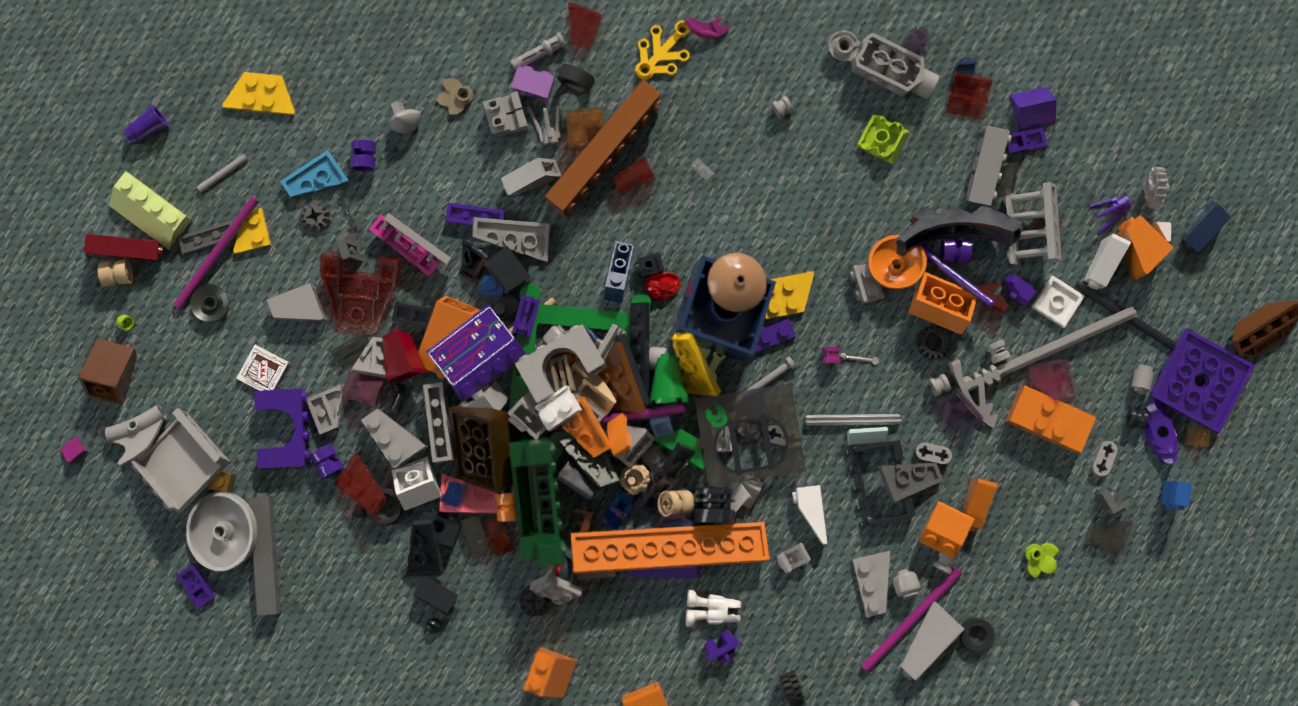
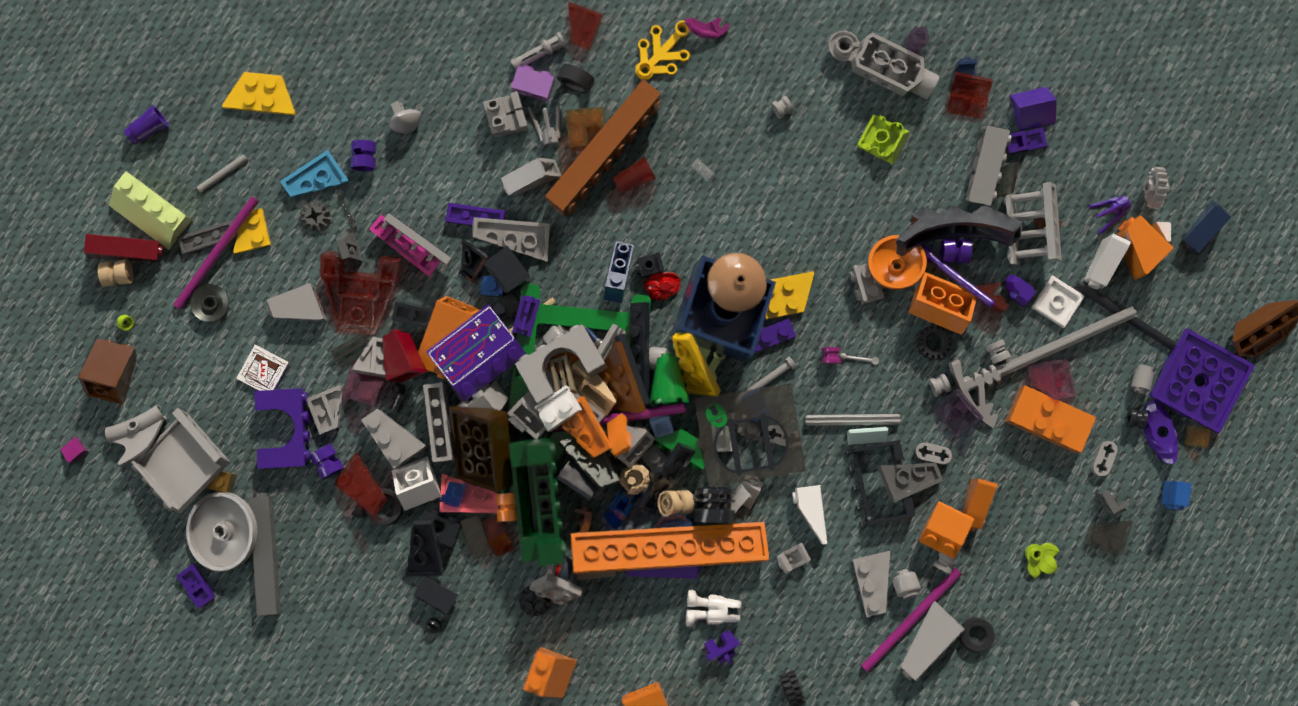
(452, 96): dark tan plate -> none

